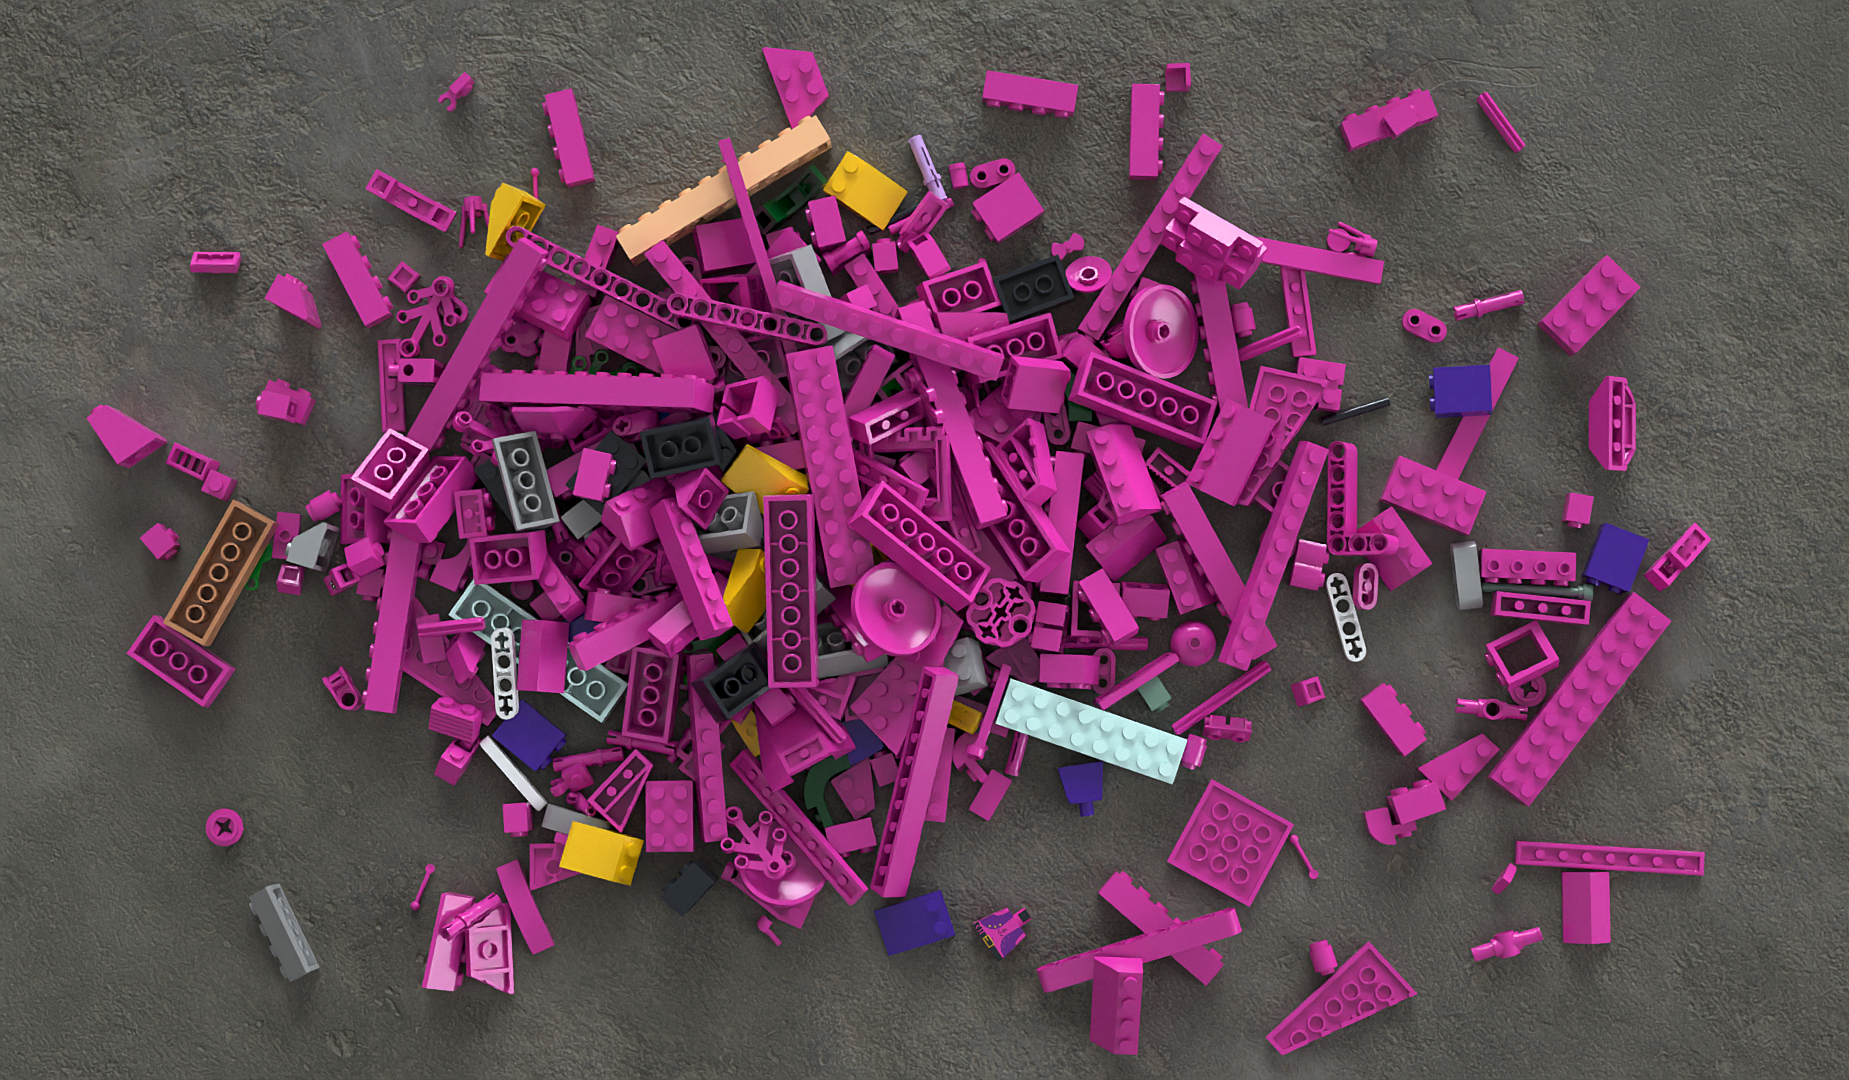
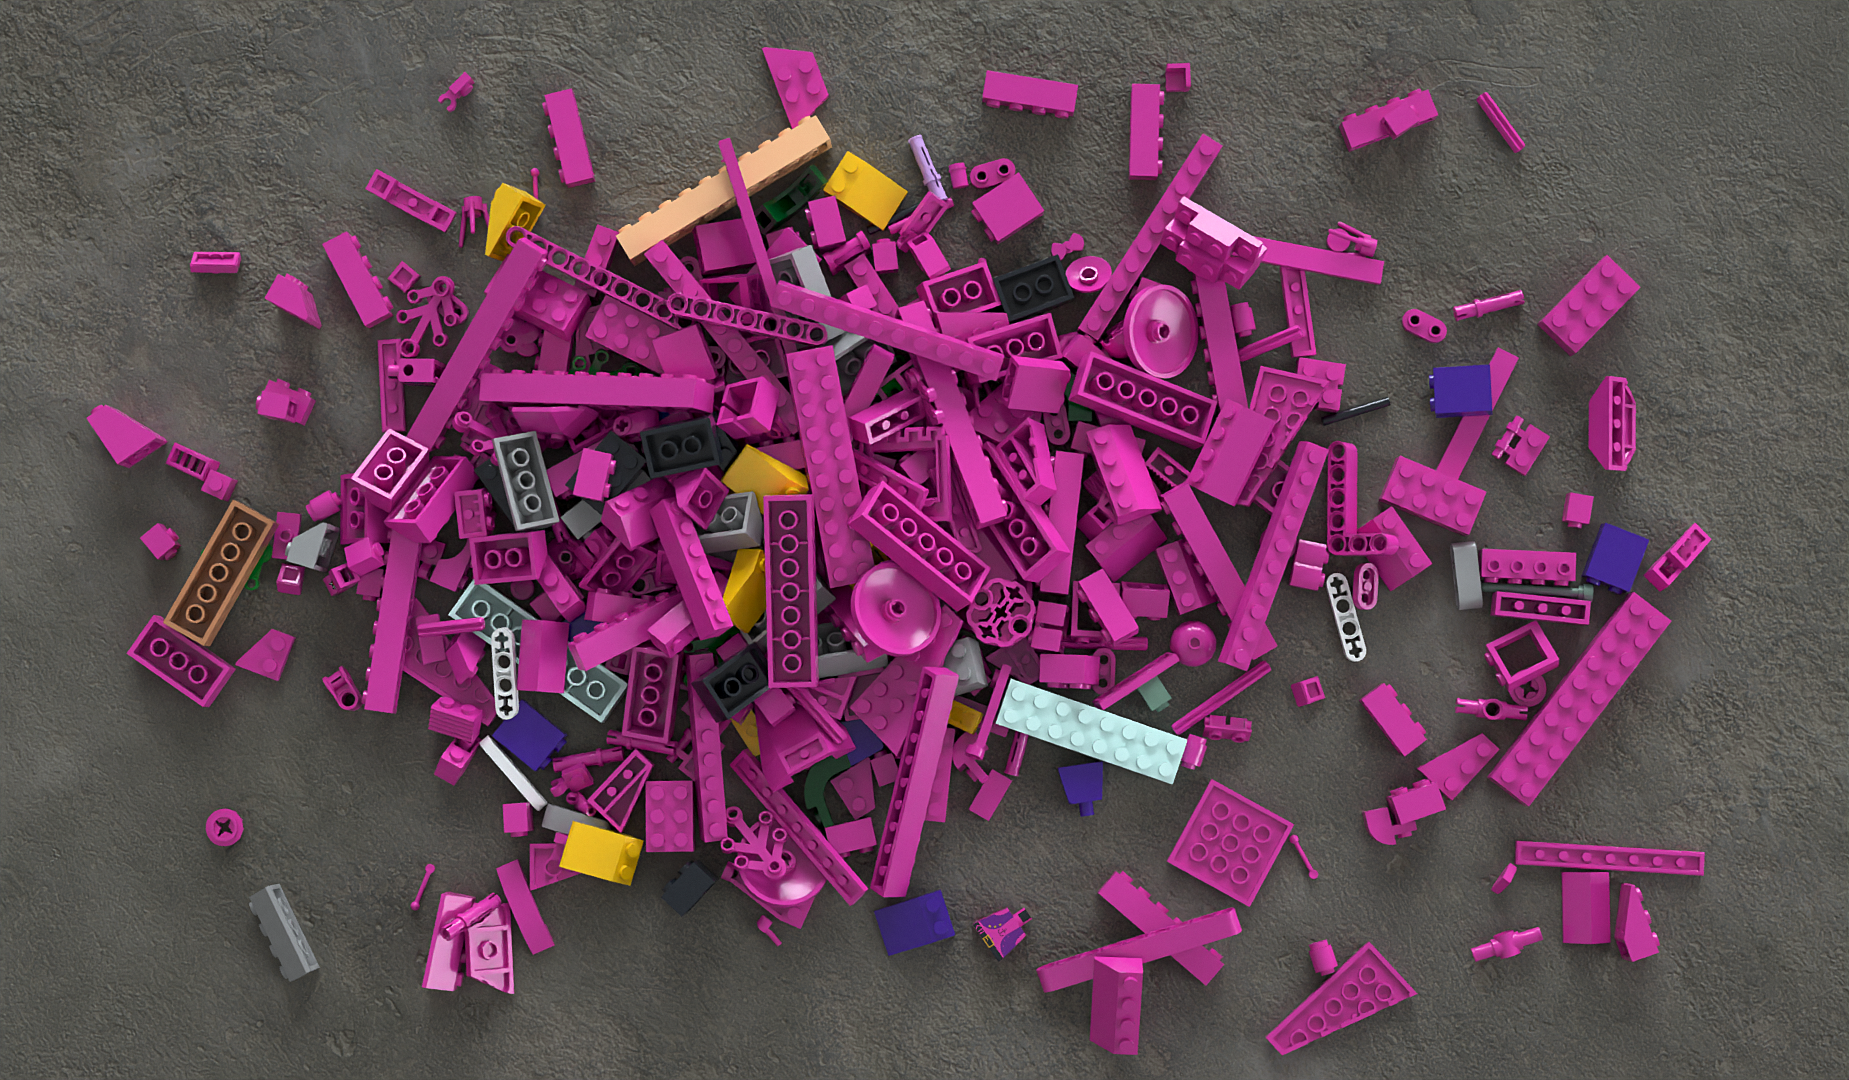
(268, 655): none -> dark pink wing
(1527, 448): none -> dark pink plate
(1632, 926): none -> dark pink slope

